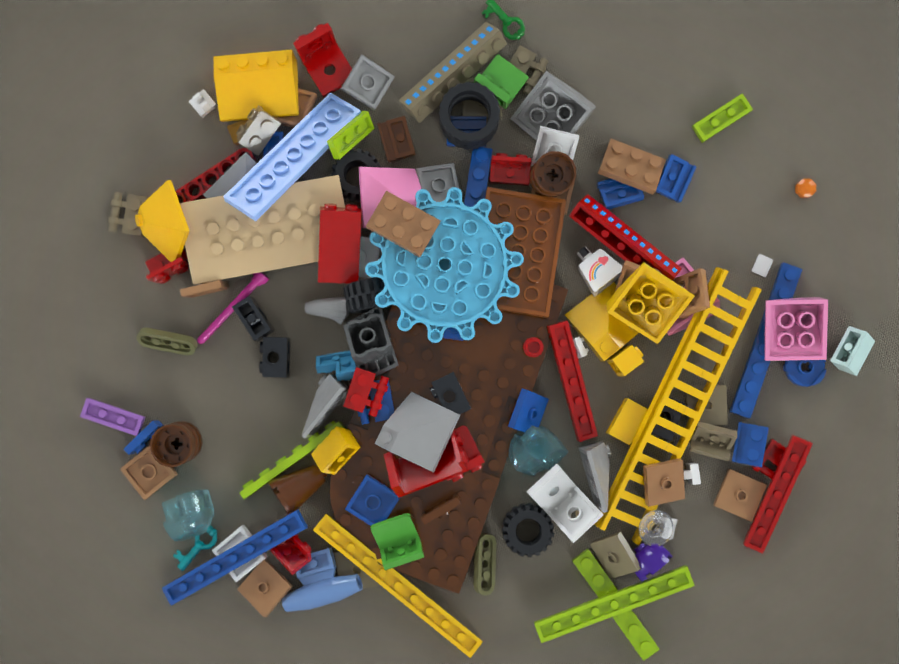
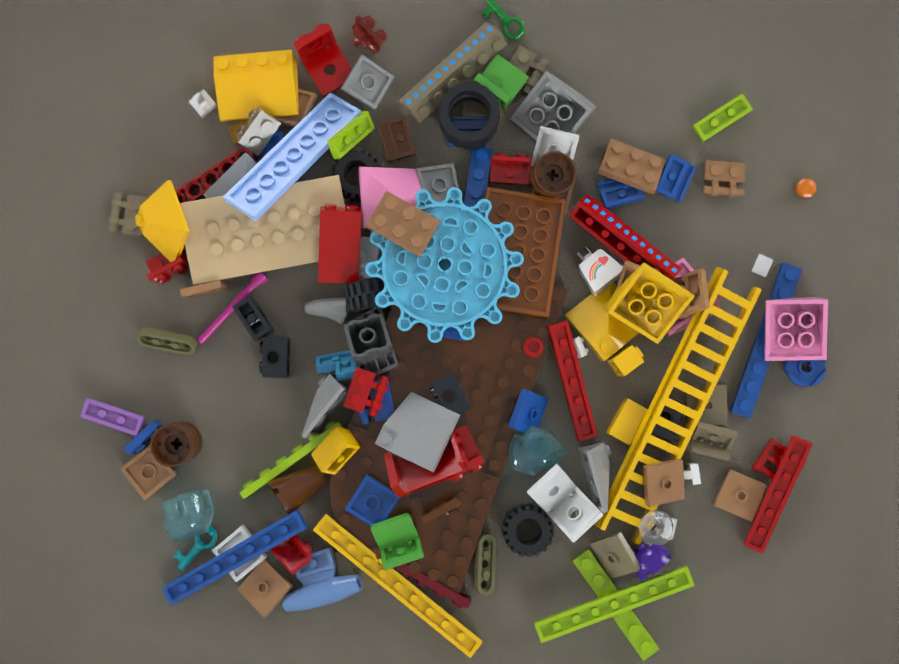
(366, 36): none -> clear red hips
(458, 599): none -> dark red plate
(724, 172): none -> medium nougat plate
(750, 444): blue plate -> none
(852, 350): light aqua brick -> none

